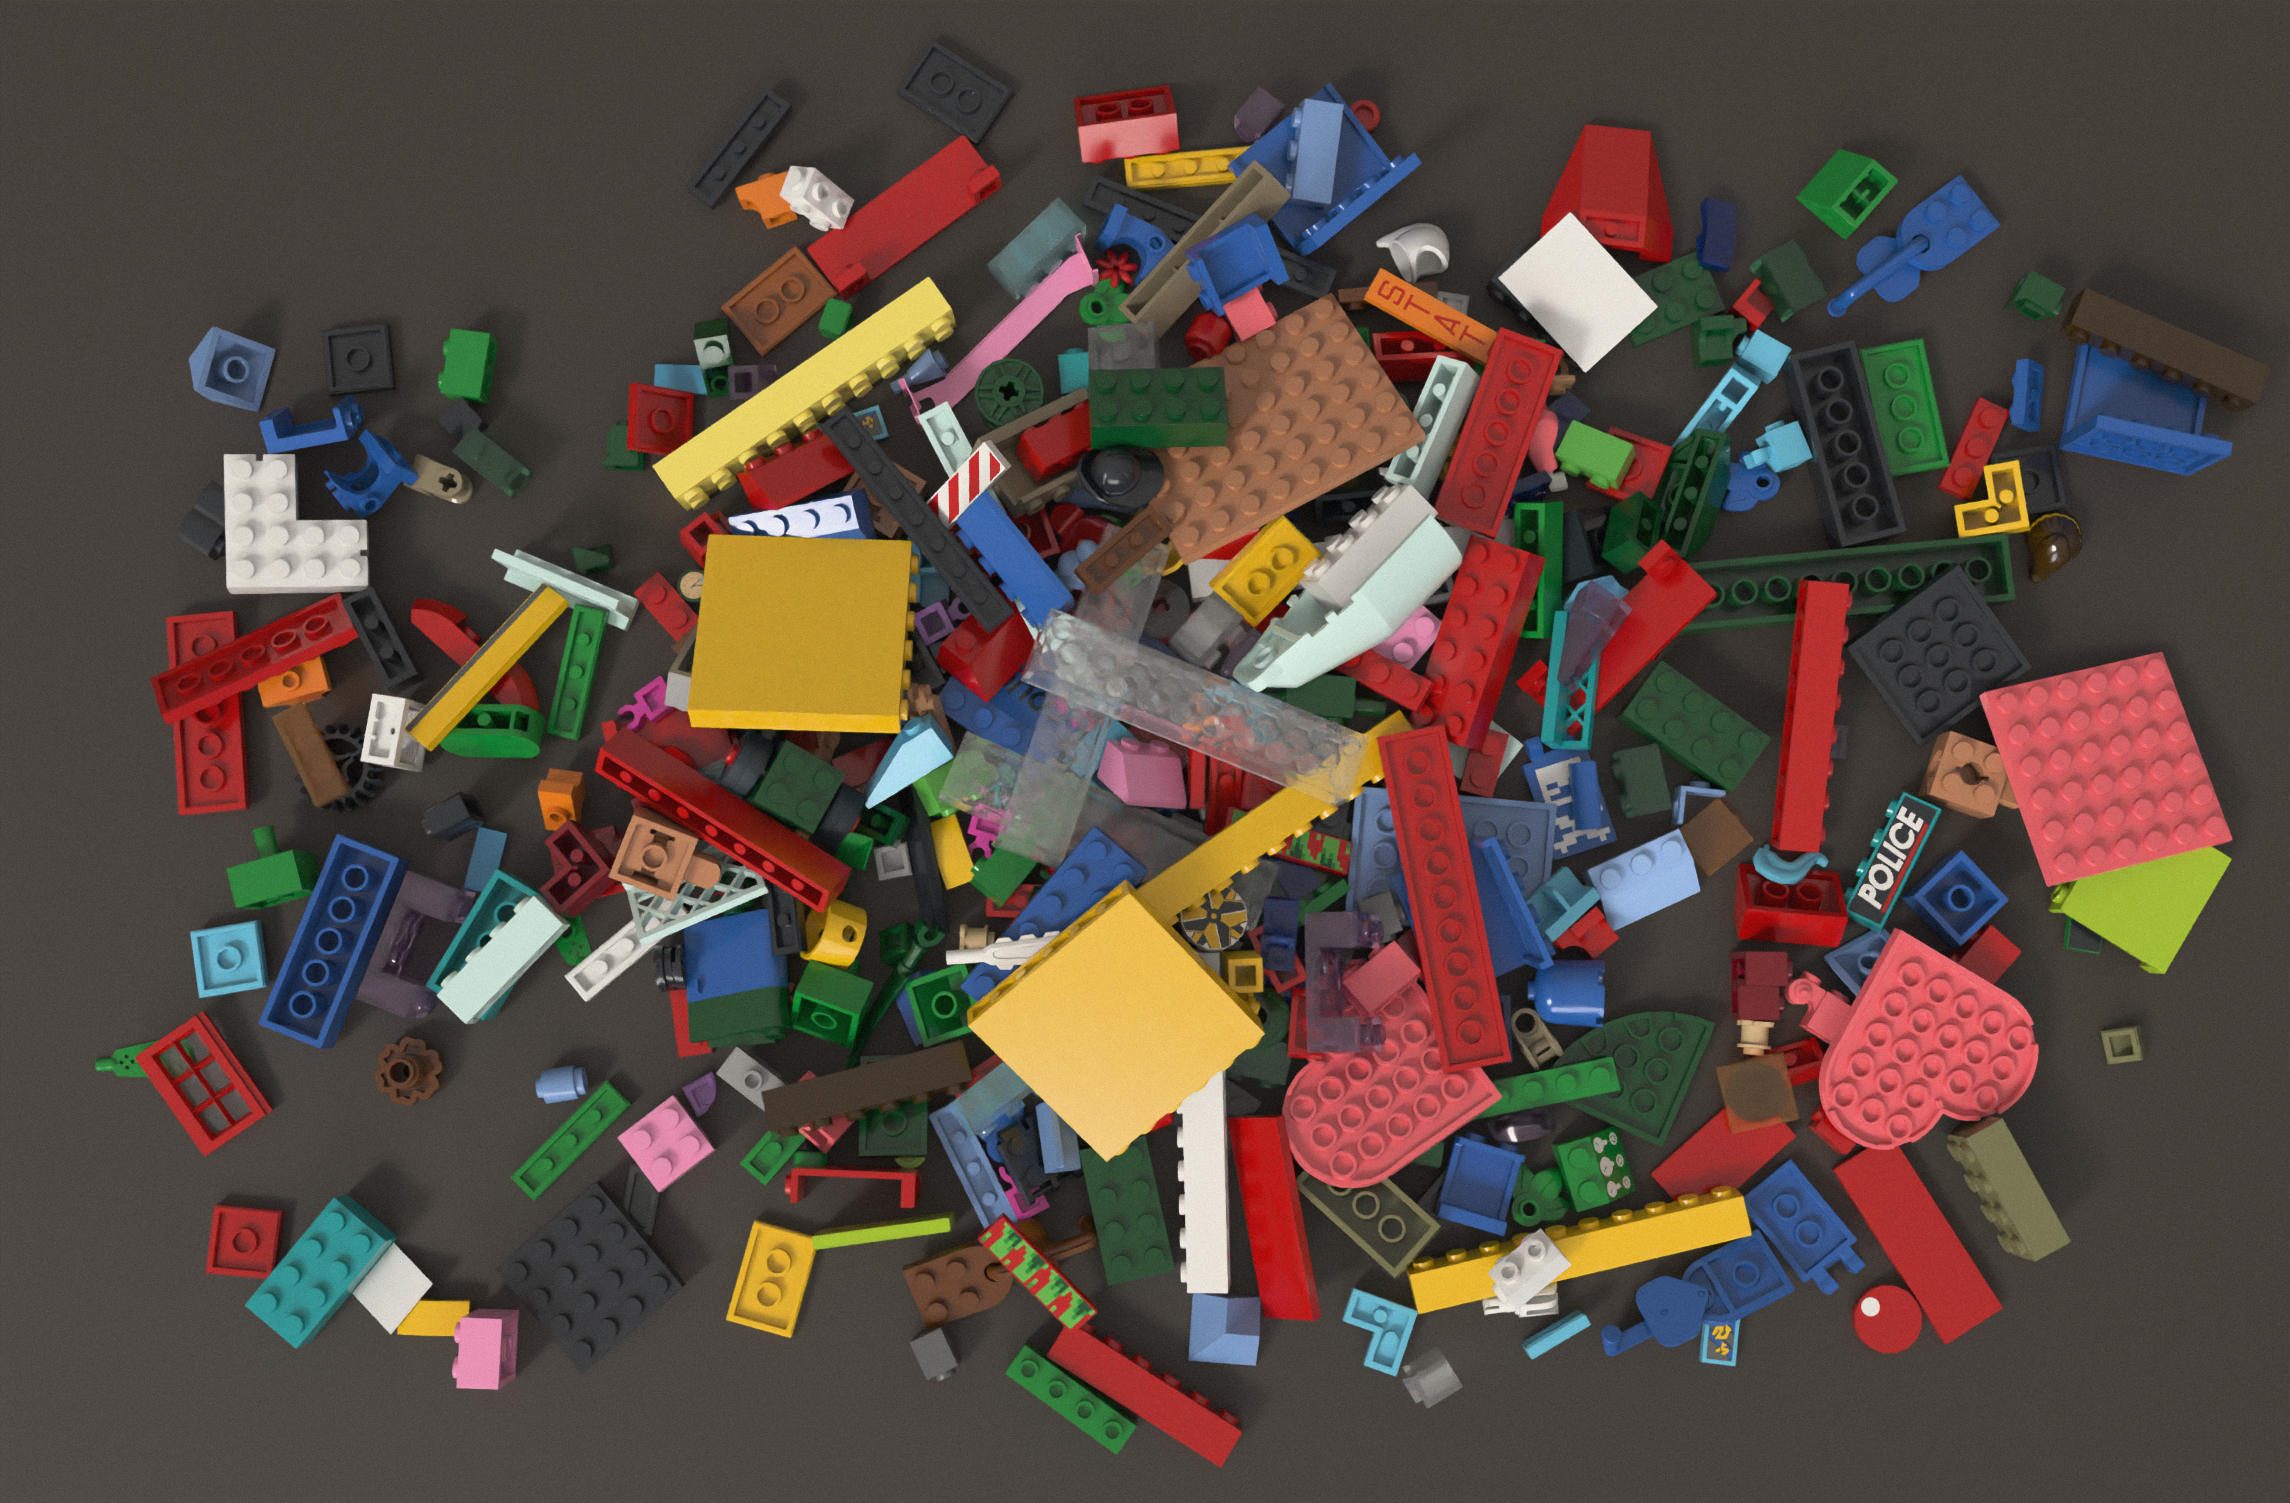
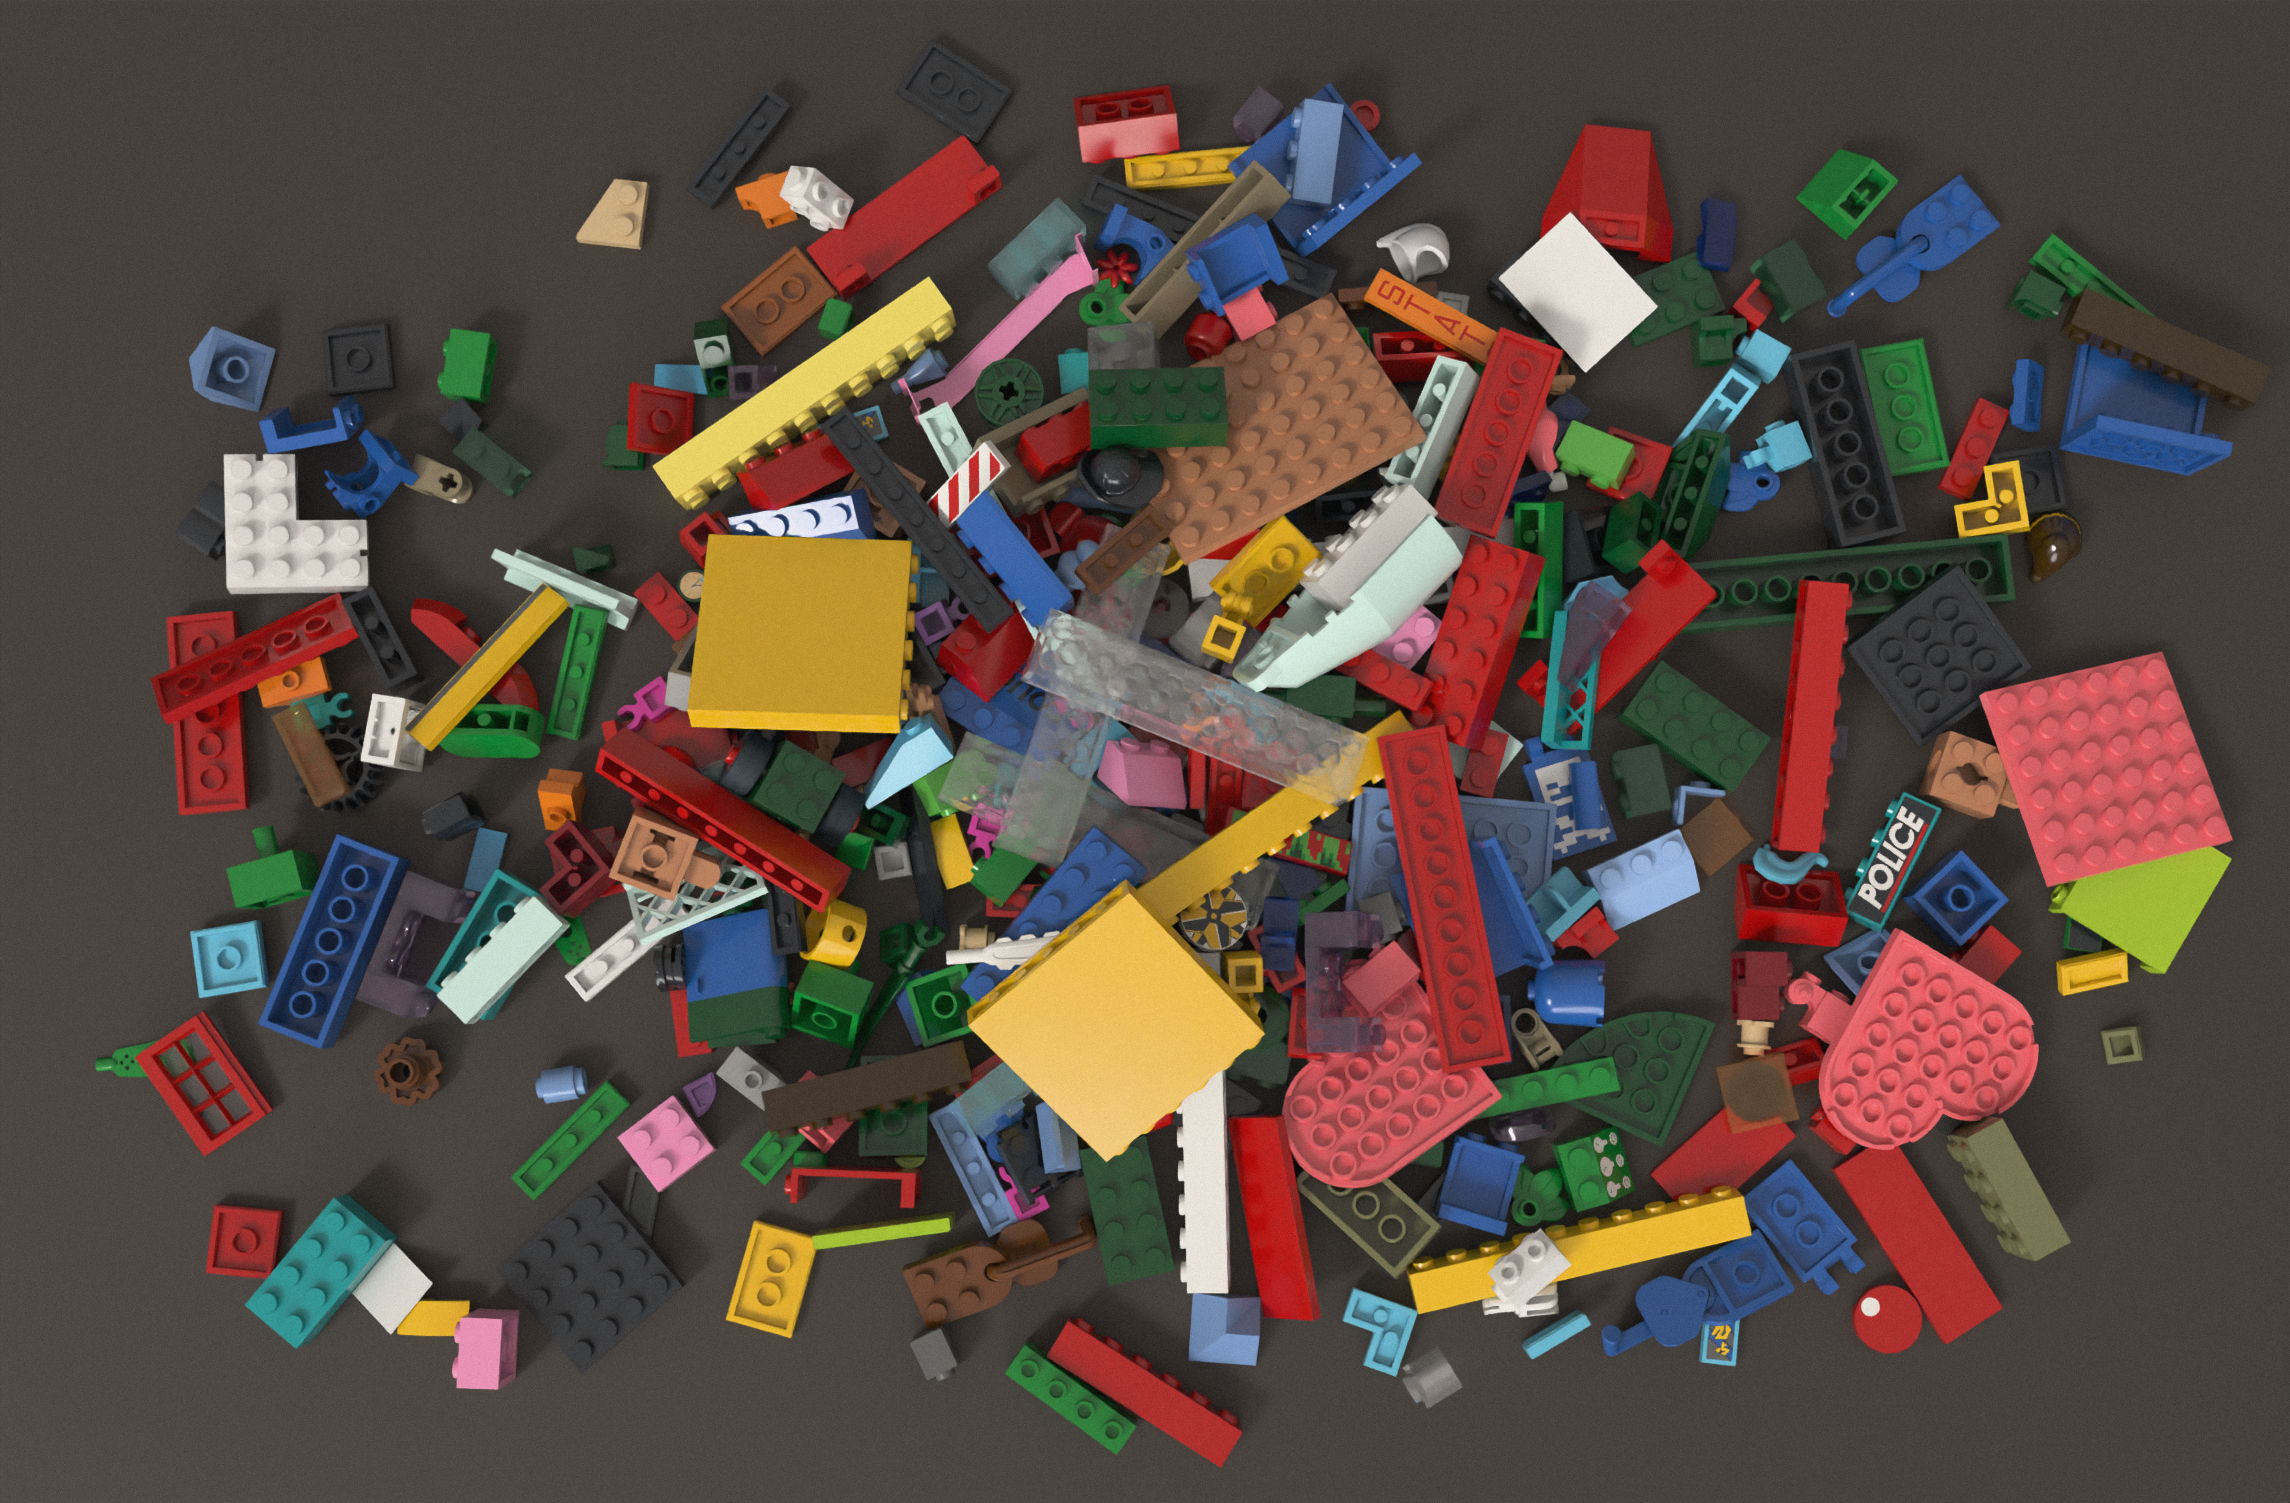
(325, 711): none -> teal plate
(618, 216): none -> tan wing
(1038, 1273): tile -> none
(1227, 631): none -> yellow brick
(2075, 273): none -> green plate
(2092, 971): none -> yellow tile

